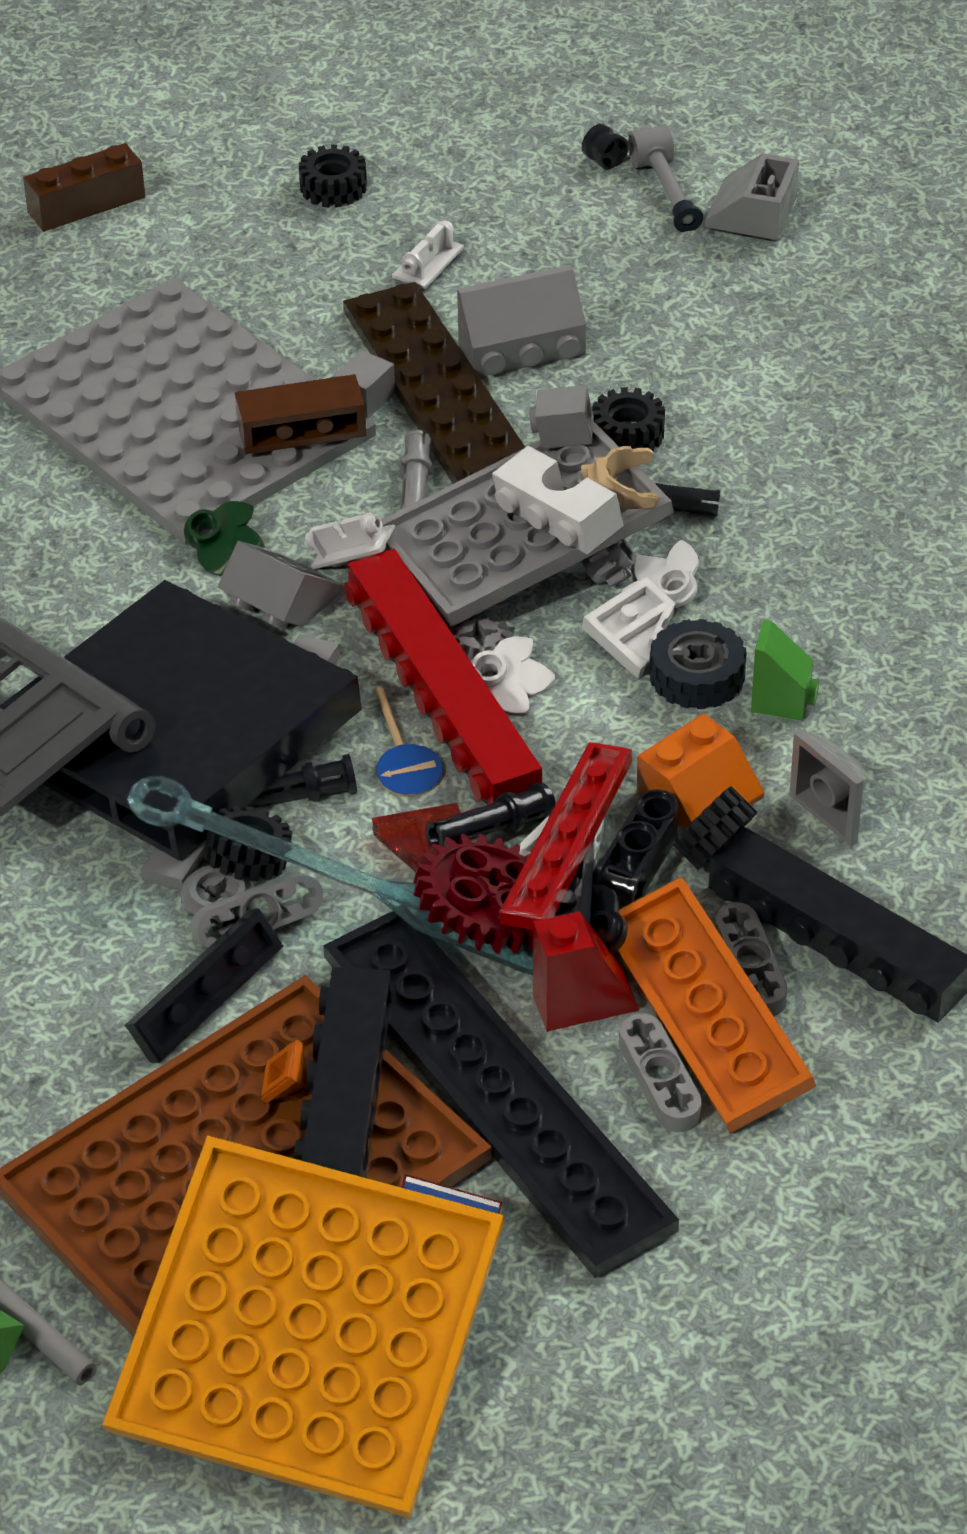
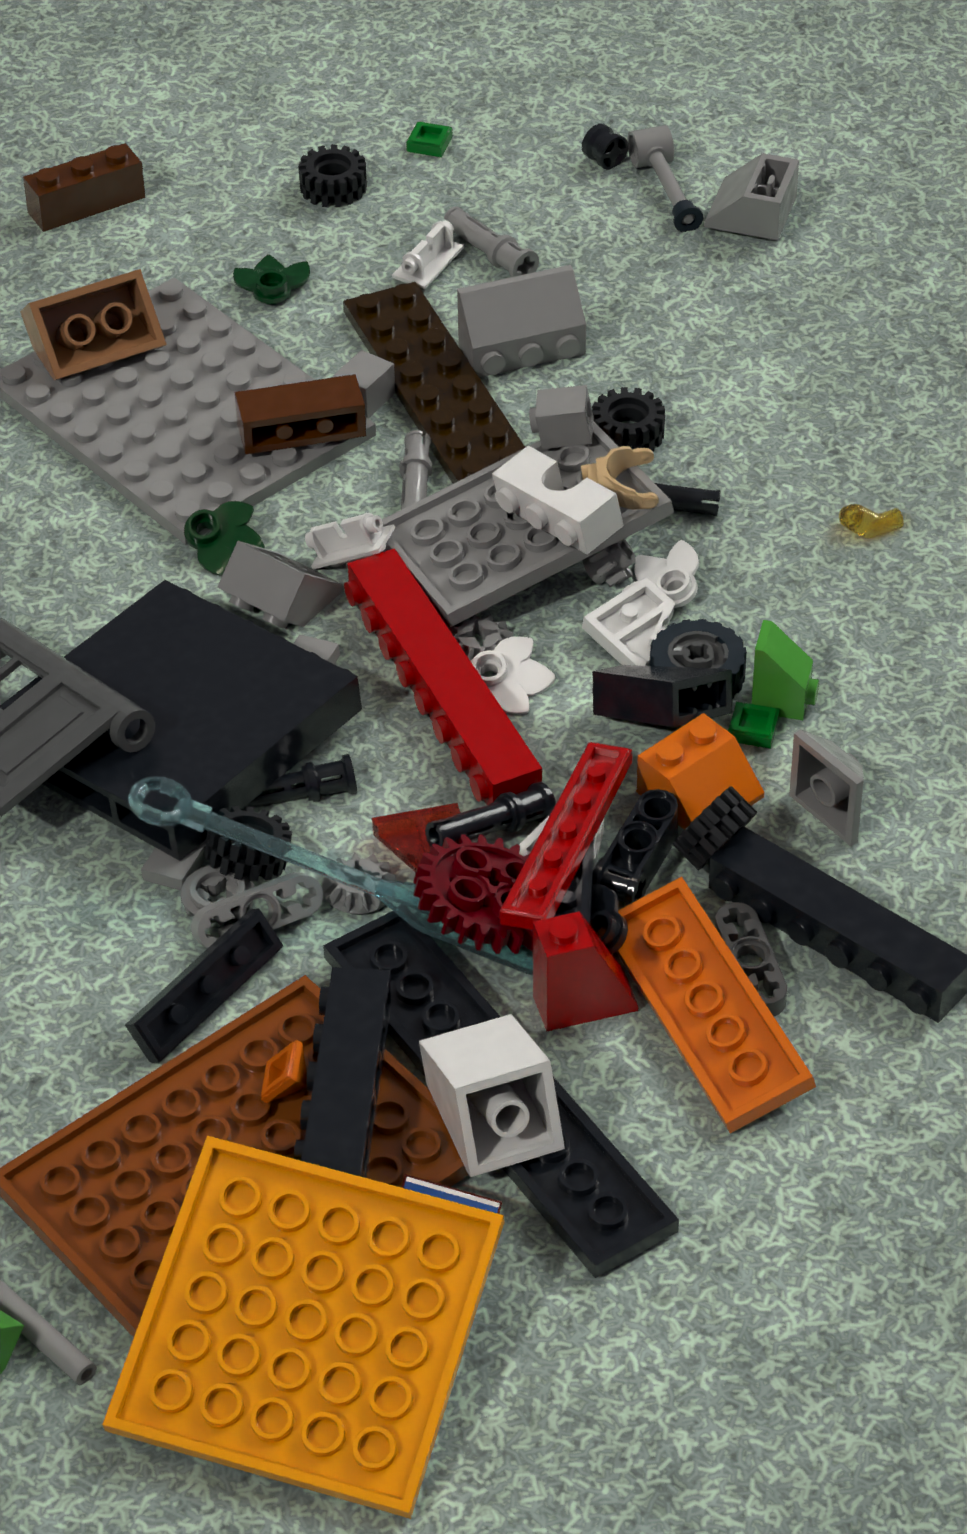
(93, 325): none -> medium nougat slope
(271, 280): none -> dark green plate
(350, 899): none -> light grey gear
(407, 767): blue piece -> none
(429, 139): none -> green tile
(493, 1094): none -> white slope
(500, 249): none -> light grey pin
(659, 1091): light grey beam -> none
(661, 693): none -> black slope
(754, 724): none -> green tile
(869, 523): none -> clear yellow arm

